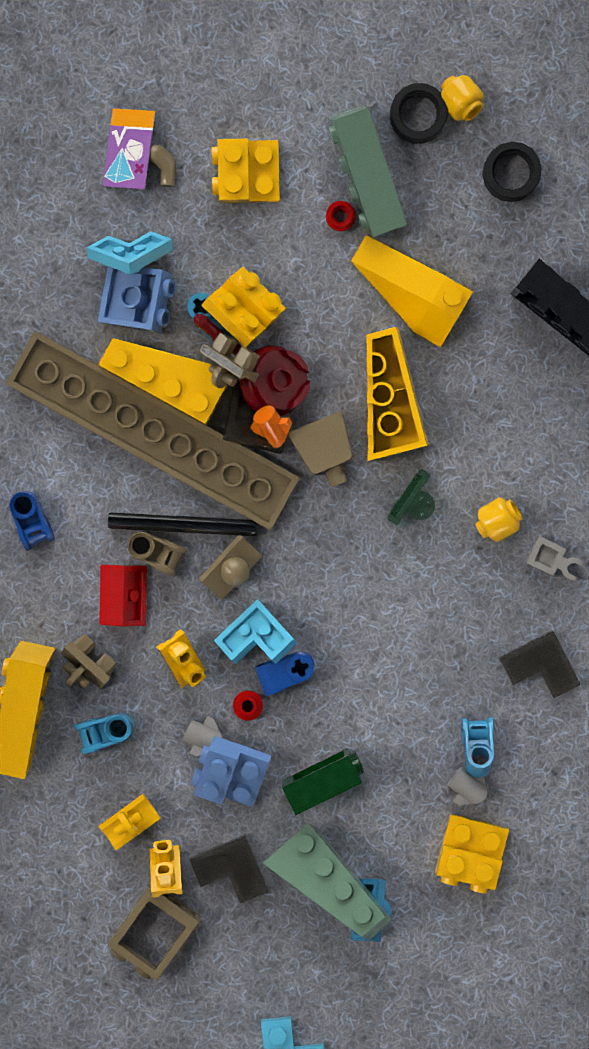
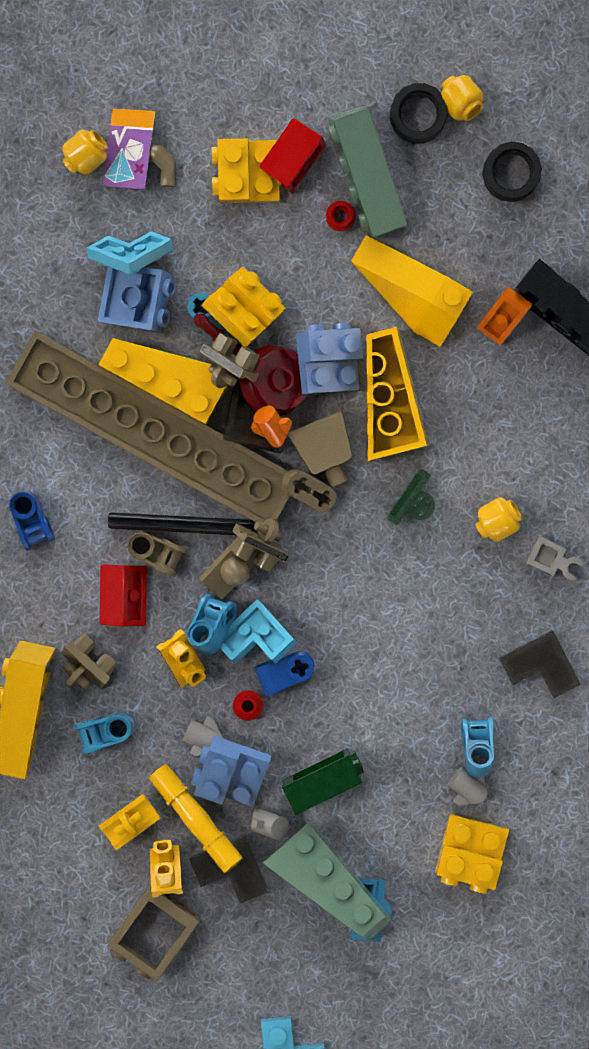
(84, 152): none -> yellow head
(195, 818): none -> yellow piece
(211, 618): none -> dark azure piece
(269, 551): none -> dark tan hips
(269, 824): none -> light grey piece
(293, 155): none -> red panel
(312, 484): none -> dark tan beam
(329, 358): none -> medium blue plate
(504, 315): none -> orange plate

